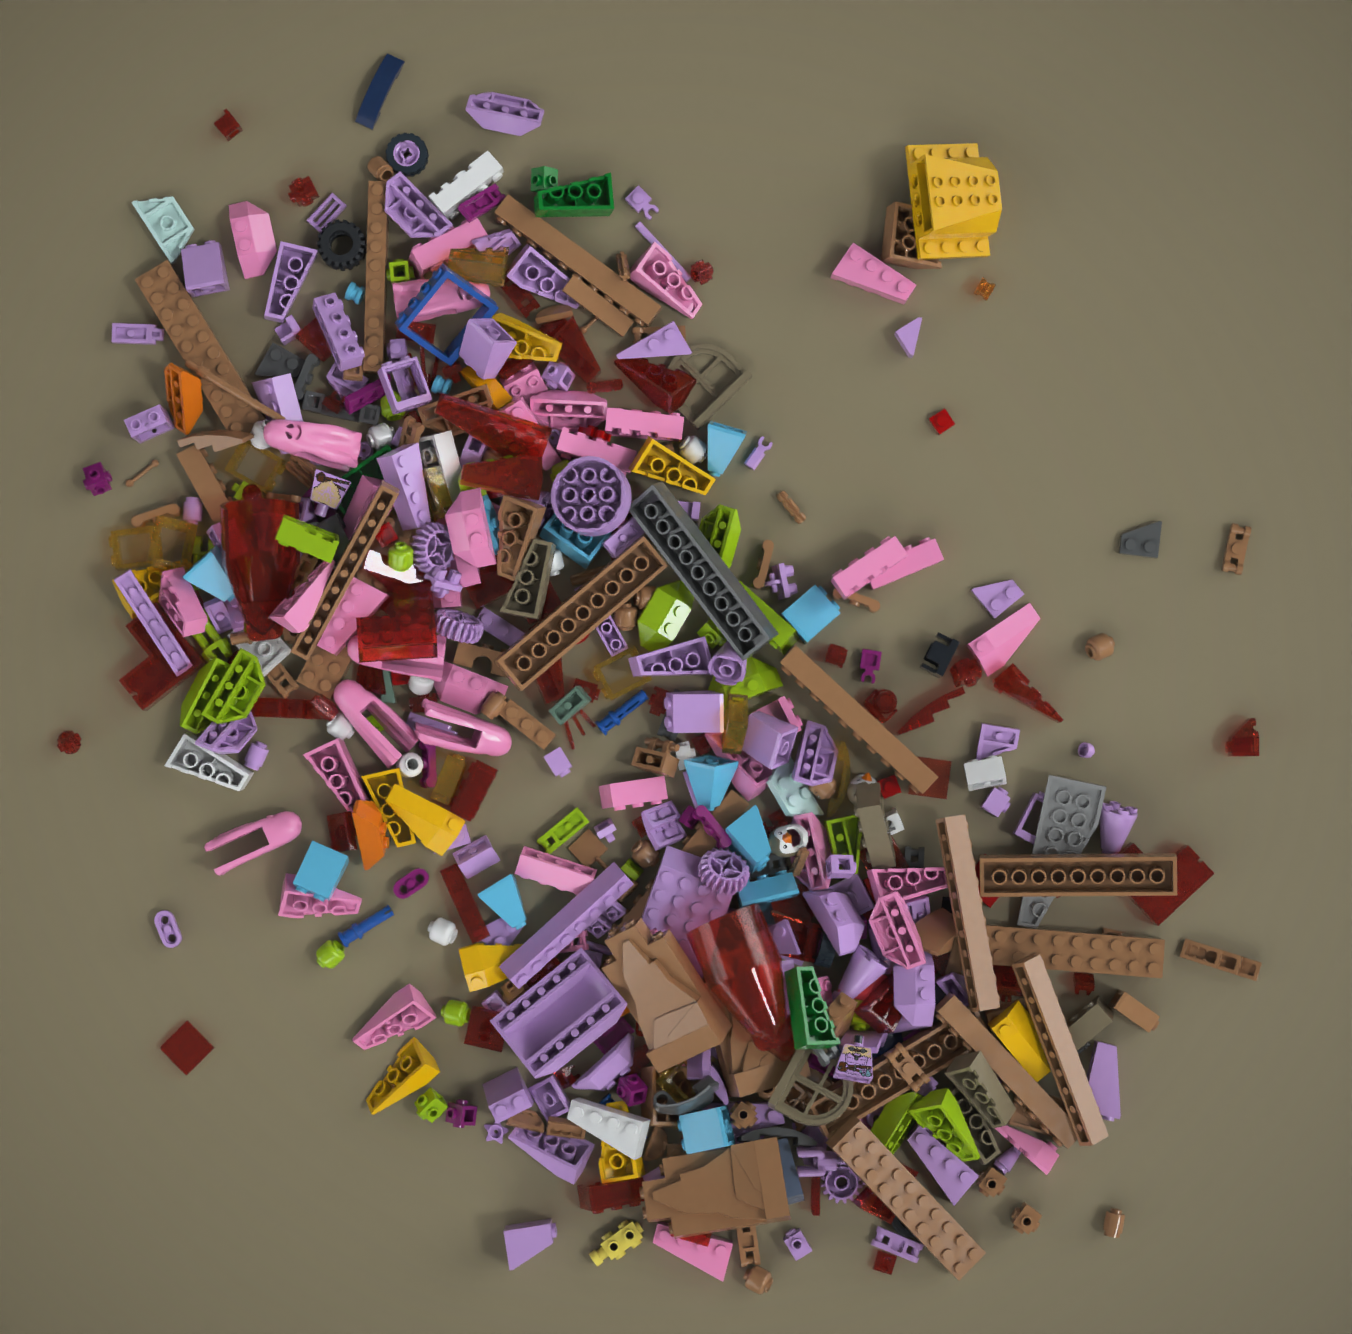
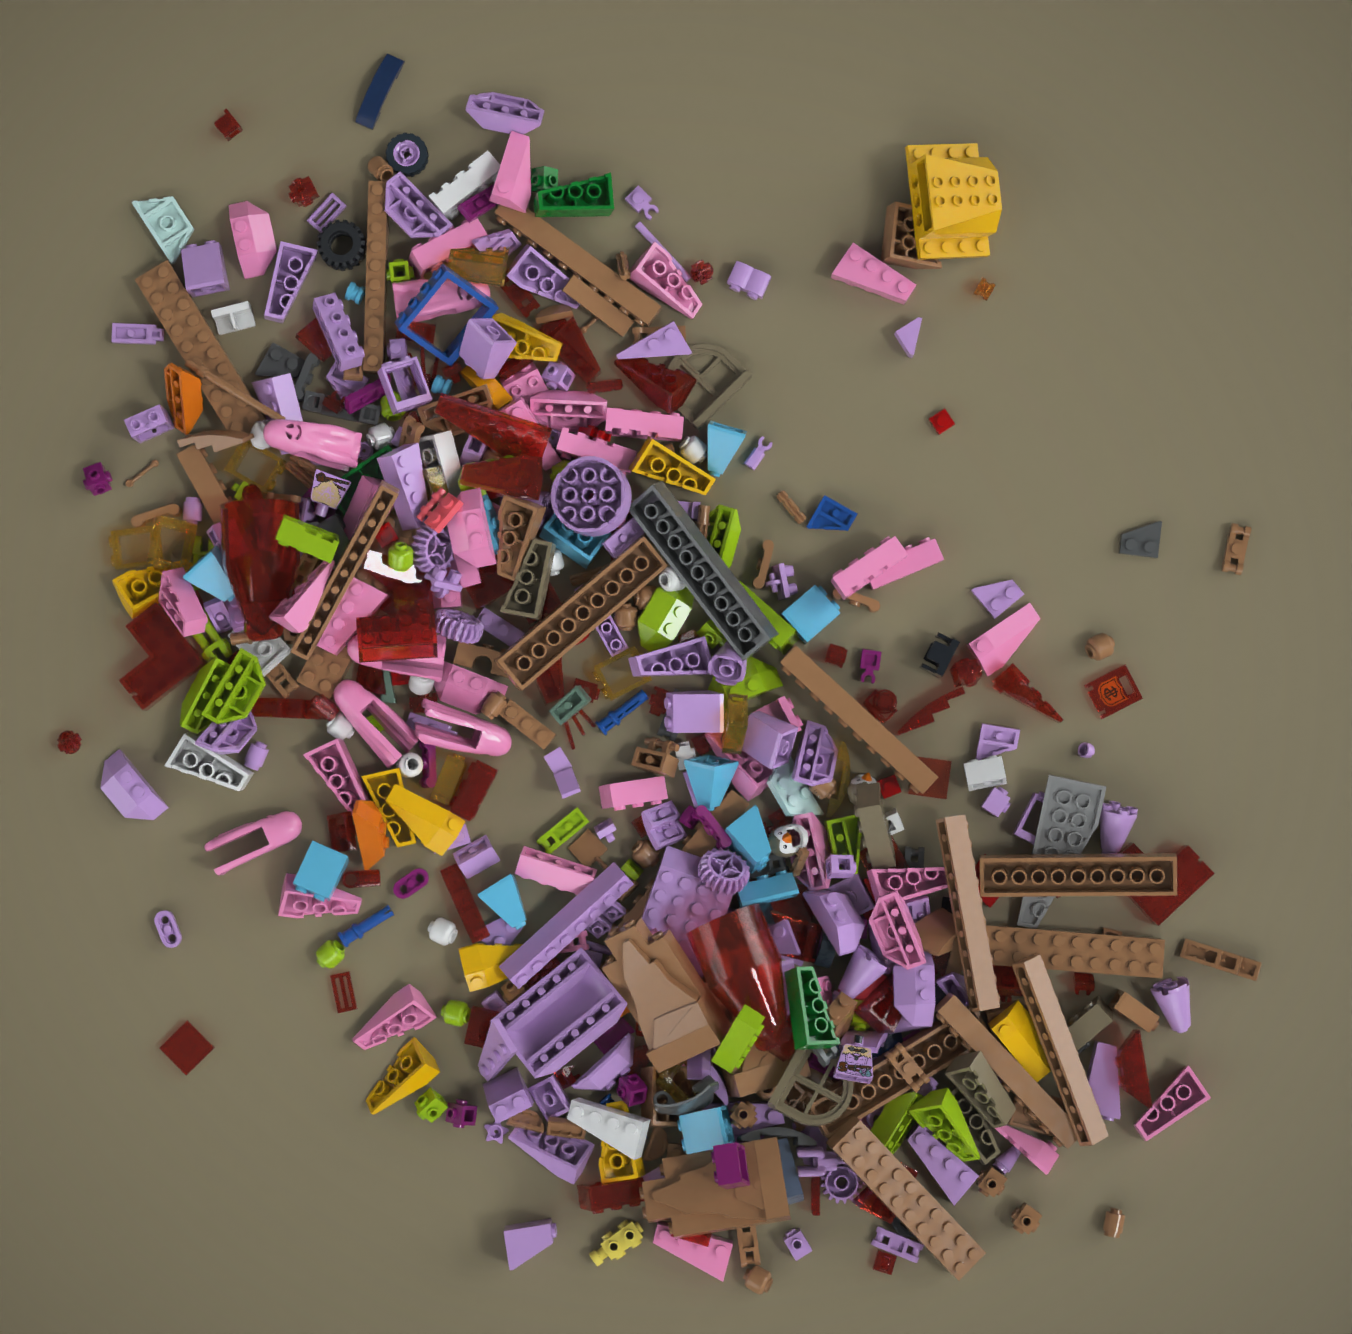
(129, 789): none -> lavender wedge
(153, 622): lavender plate -> none
(233, 318): none -> white panel
(288, 330): lavender panel -> none
(351, 991): none -> clear red tile
(364, 878): none -> clear red piece
(442, 513): none -> coral plate
(496, 1050): none -> lavender wing
(513, 179): none -> bright pink wedge
(567, 782): none -> lavender slope
(670, 580): none -> white head
(687, 636): none -> clear red tile
(703, 518): none -> medium nougat axle
(730, 1165): none -> magenta piece
(739, 1036): none -> lime brick
(748, 280): none -> lavender brick
(831, 516): none -> blue wing
(1109, 693): none -> clear red container
(1133, 1069): none -> clear red wedge
(1173, 1103): none -> bright pink wedge
(1174, 1002): none -> lavender cone
(1244, 740): clear red slope -> none

